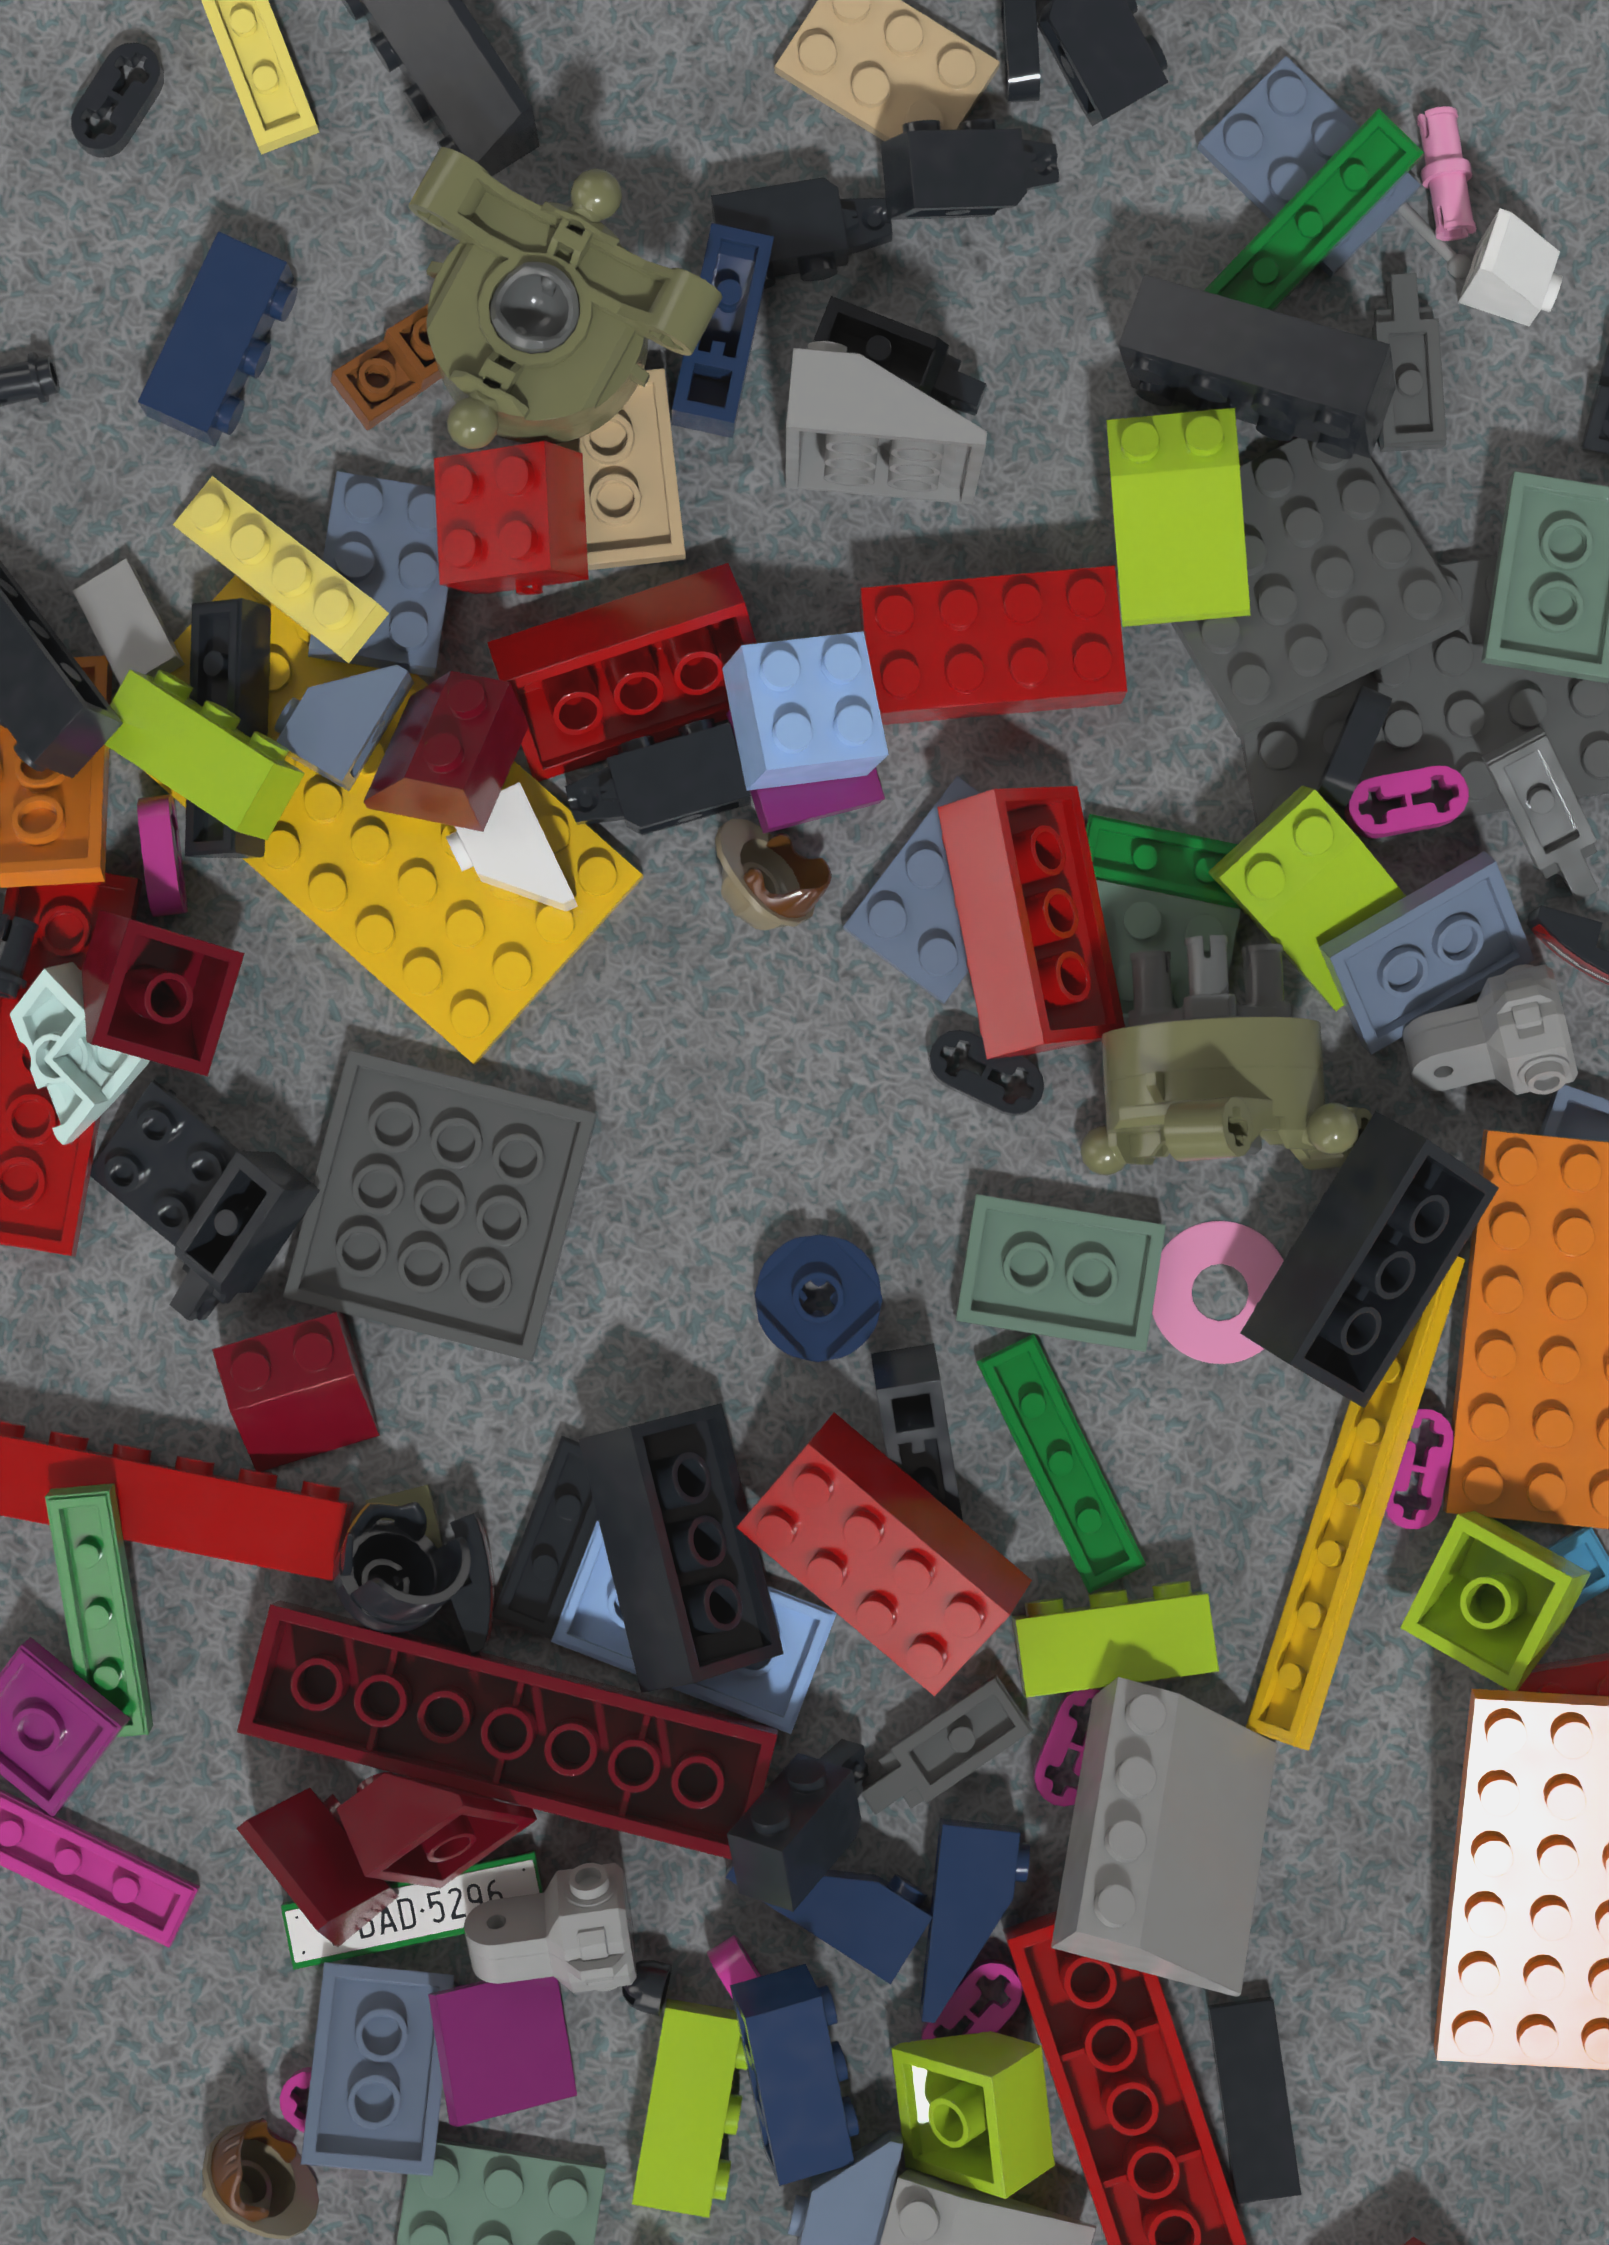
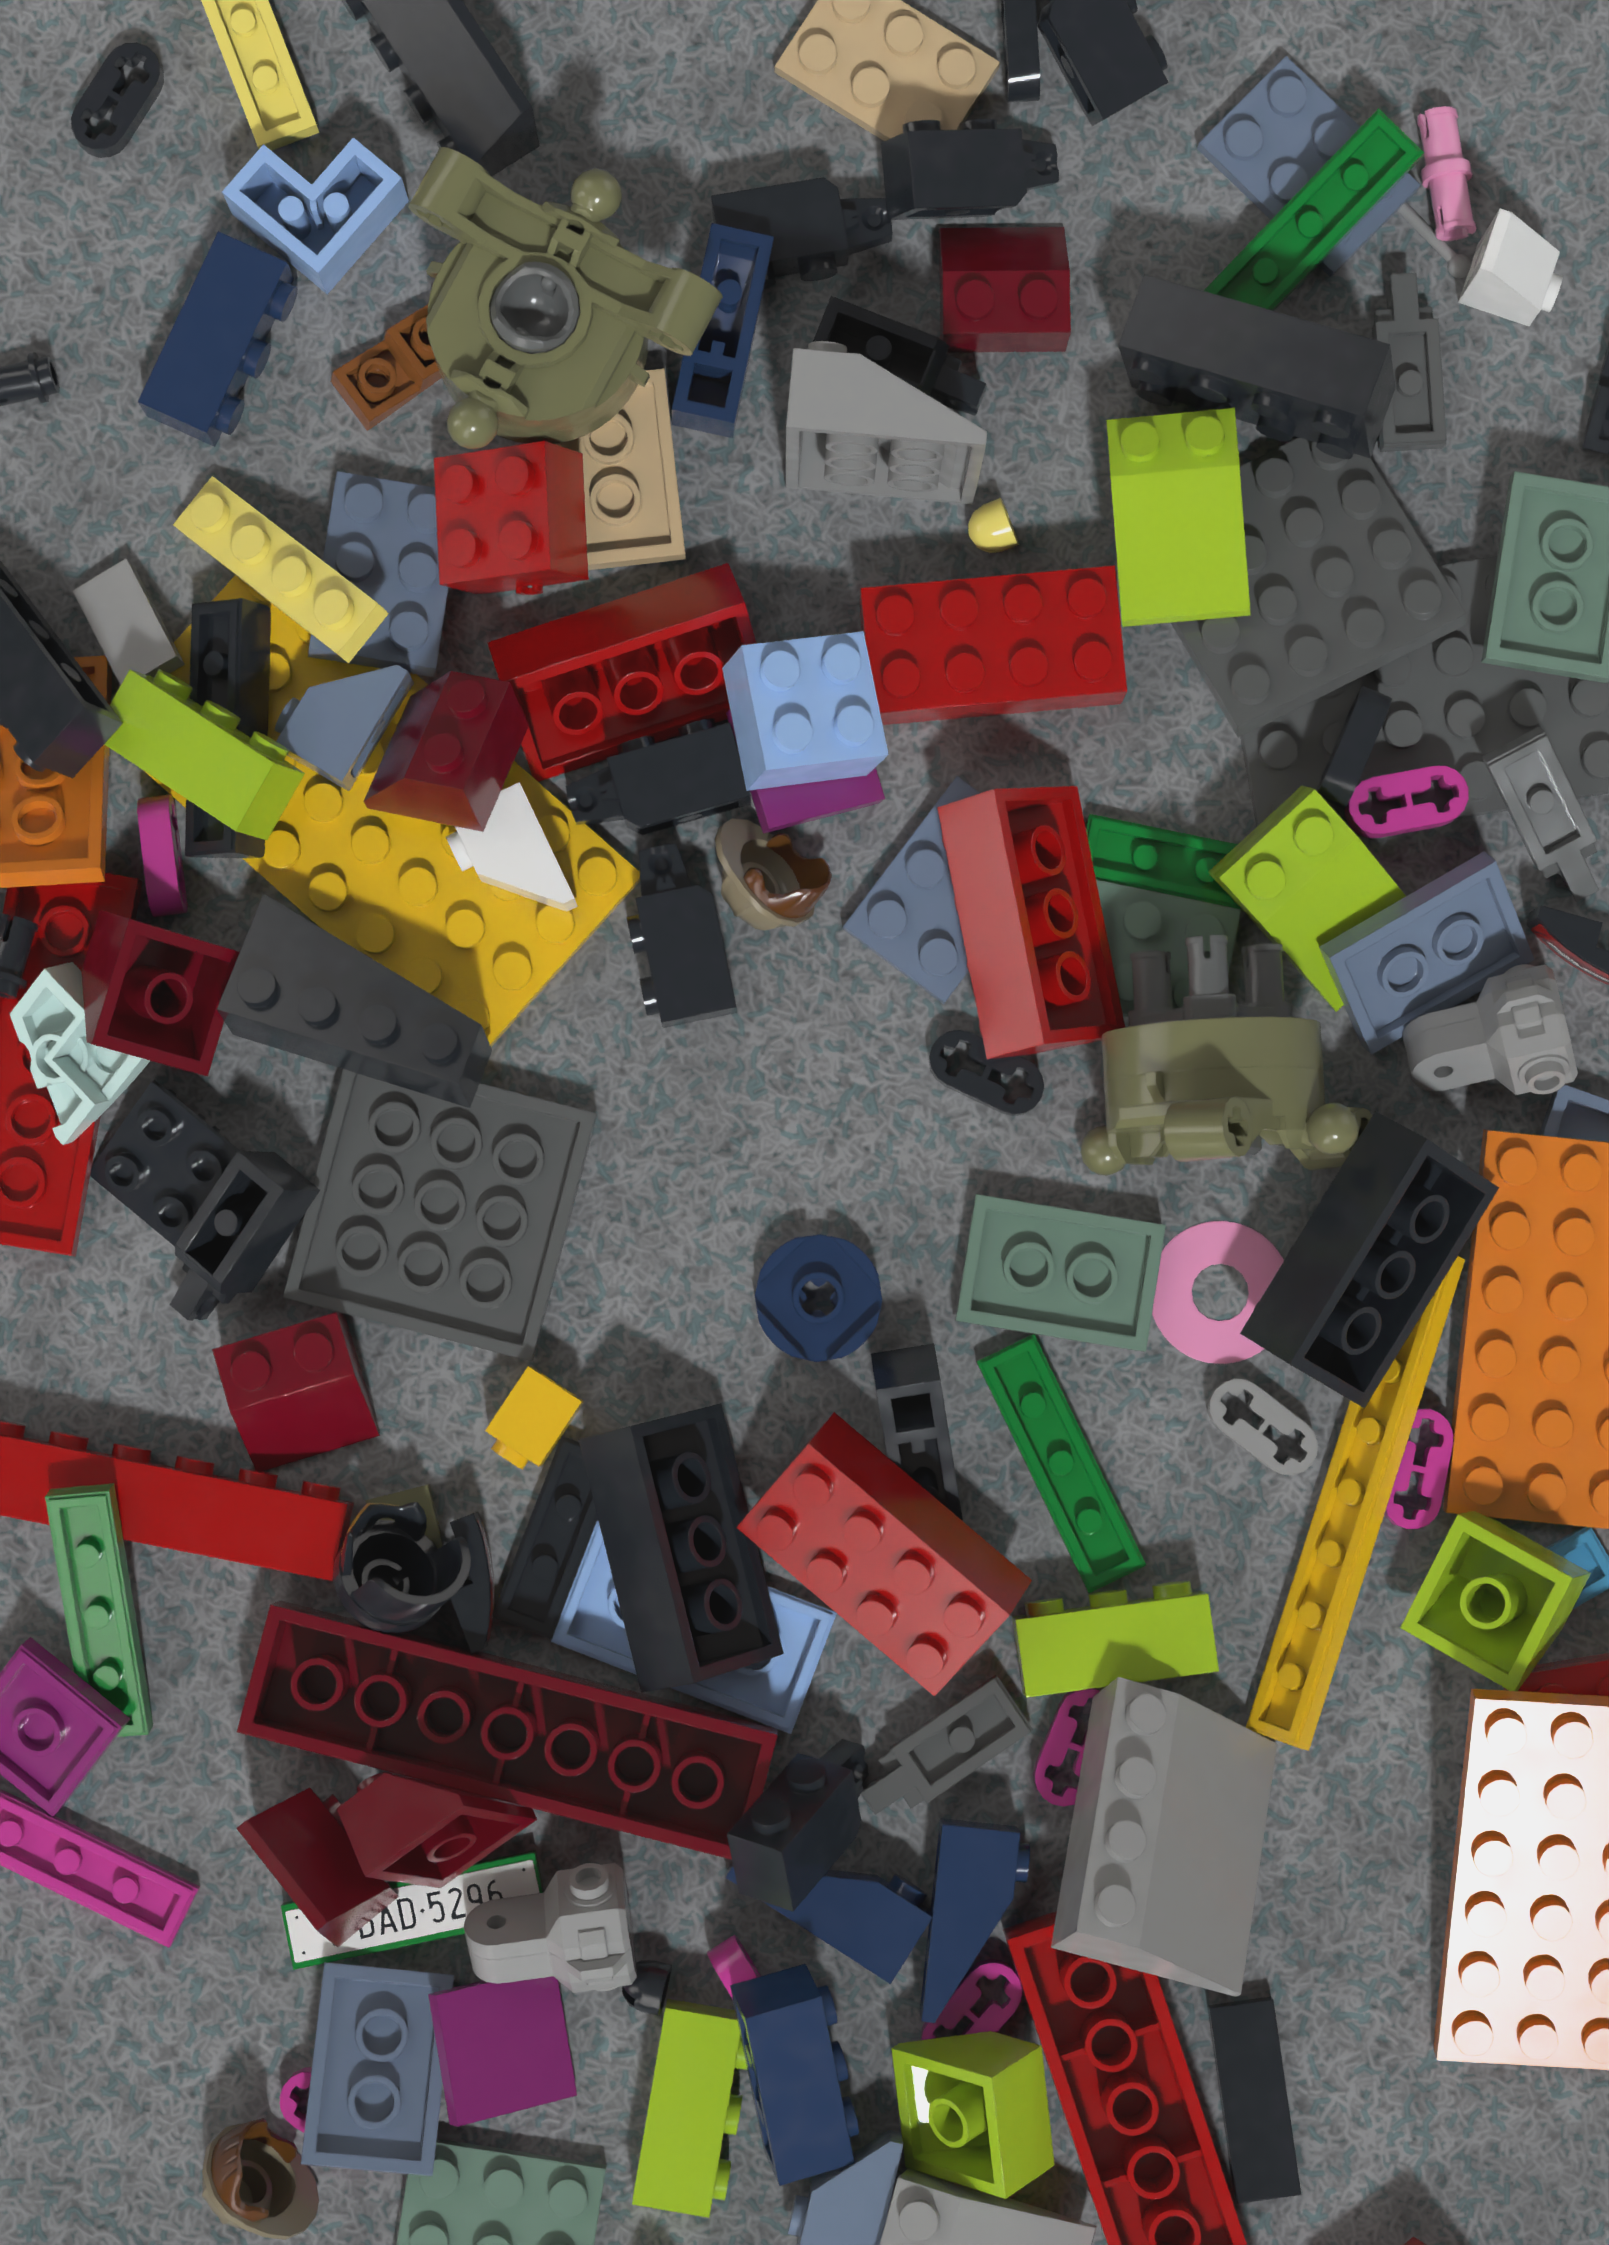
(319, 224): none -> light blue brick
(340, 1007): none -> black wedge
(532, 1419): none -> yellow brick
(682, 943): none -> black hinge
(992, 528): none -> light yellow hinge
(1004, 289): none -> dark red slope
(1272, 1415): none -> light grey beam

